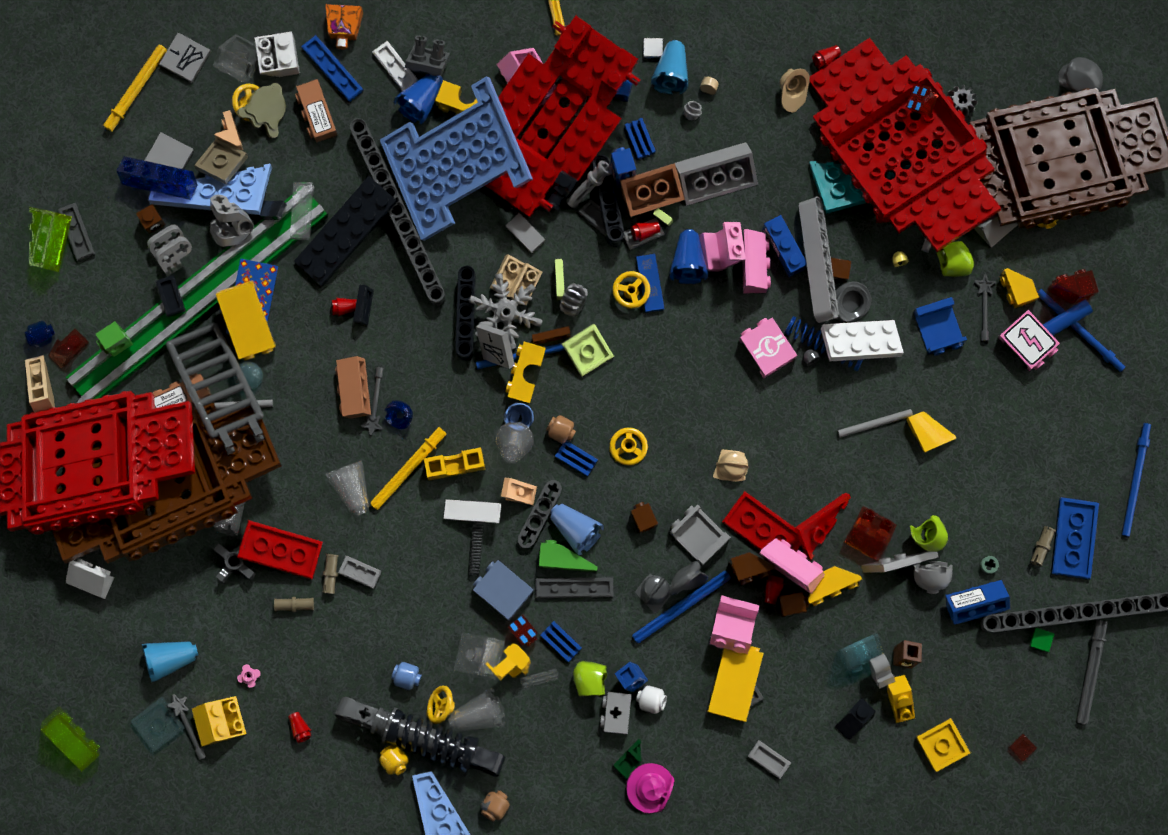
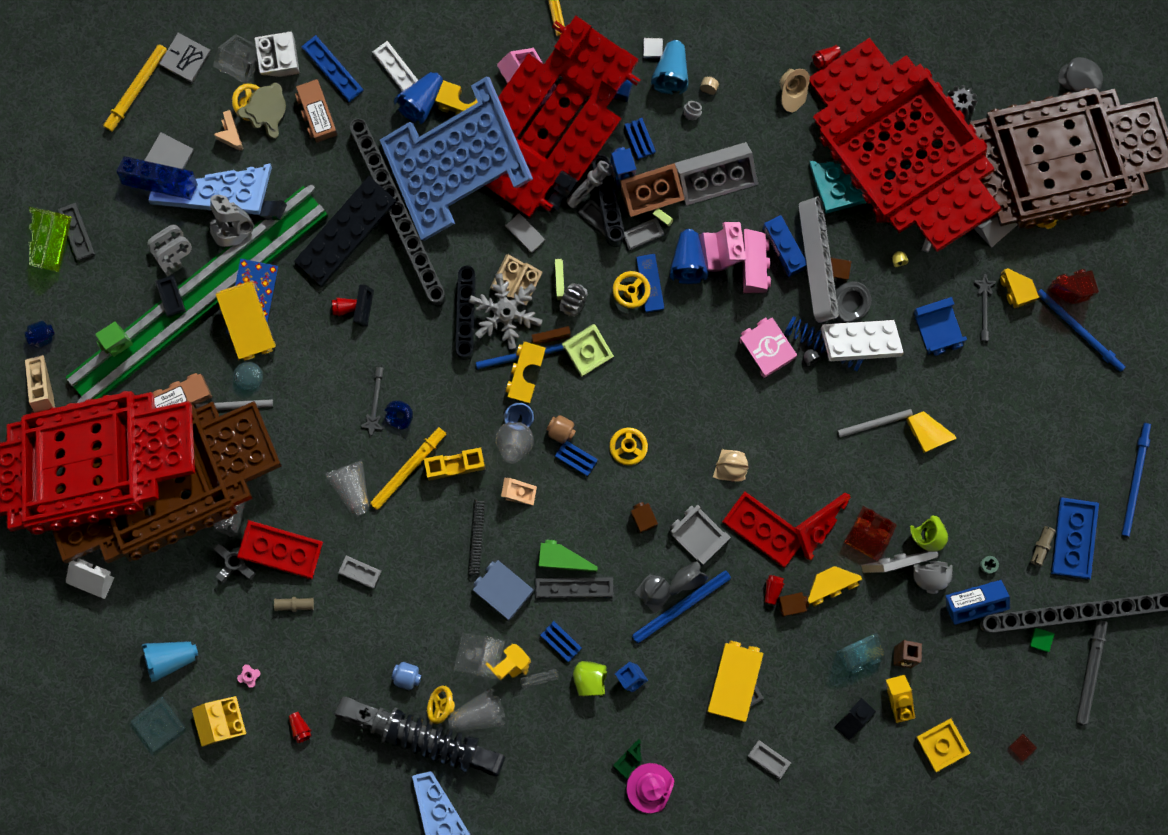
(68, 348): clear red slope -> none
(70, 738): clear neon green wedge -> none
(150, 219): reddish brown brick -> none
(179, 708): dark grey piece -> none
(192, 388): dark grey bar -> none
(221, 161): dark tan plate -> none
(301, 210): clear plate -> none
(330, 573): dark tan pin -> none
(343, 23): orange torso -> none
(353, 387): nougat brick -> none
(393, 760): yellow head -> none
(425, 59): dark grey plate -> none
(472, 511): white tile -> none
(495, 345): light grey tile -> none
(495, 805): medium nougat head -> none
(523, 631): clear red brick -> none
(537, 513): dark grey beam -> none
(576, 527): medium blue cone -> none
(622, 702): light grey brick -> none
(644, 230): red cone -> none
(651, 699): white head -> none
(734, 624): bright pink panel -> none
(748, 567): reddish brown slope -> none
(793, 564): bright pink slope -> none
(881, 671): light grey leg -> none
(922, 100): clear red brick -> none
(956, 260): lime piece -> none
(1030, 340): panel -> none
(1068, 317): blue piece -> none

